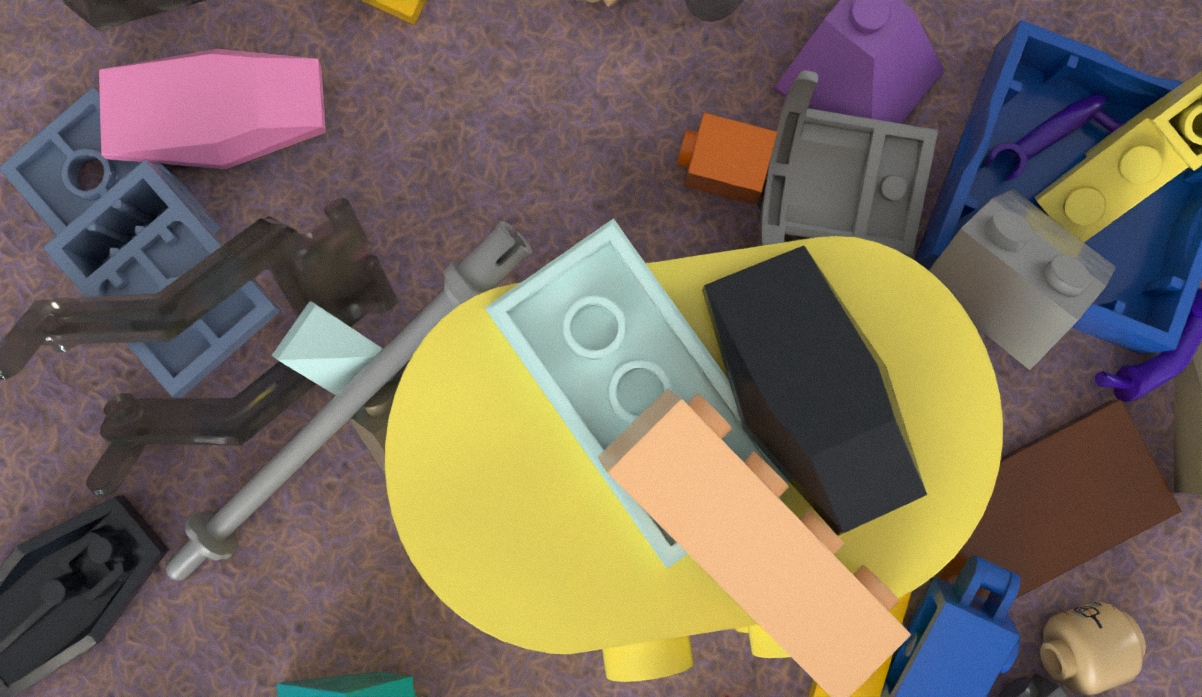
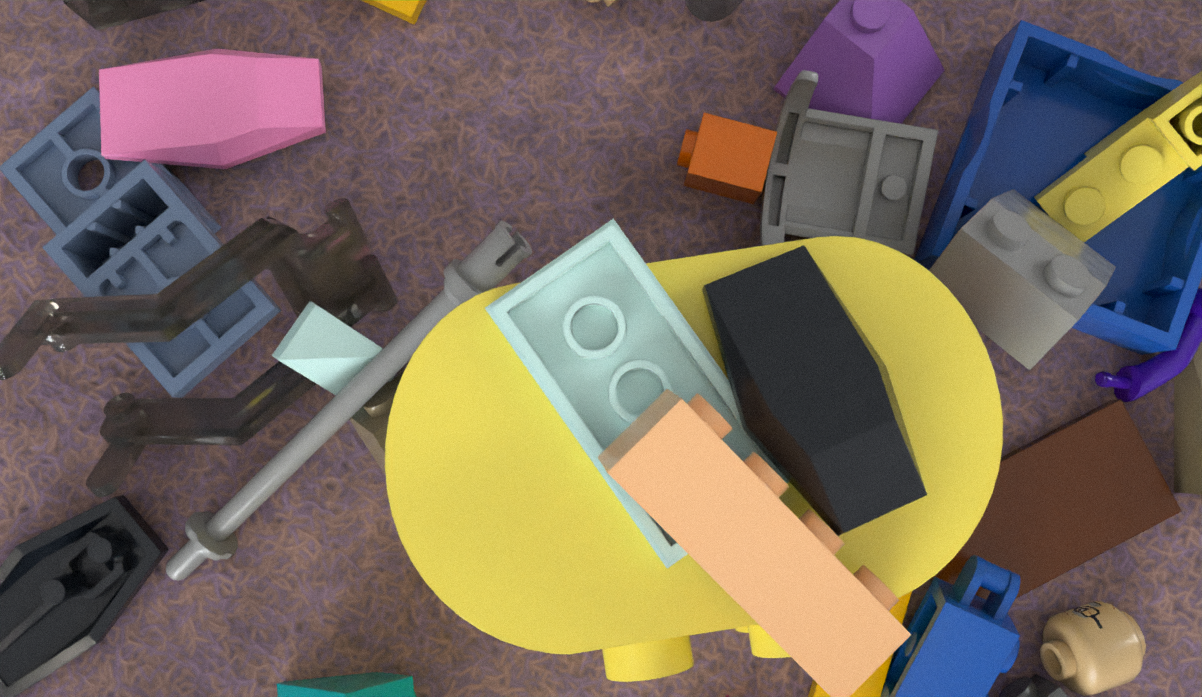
(1053, 130): dark purple piece -> none

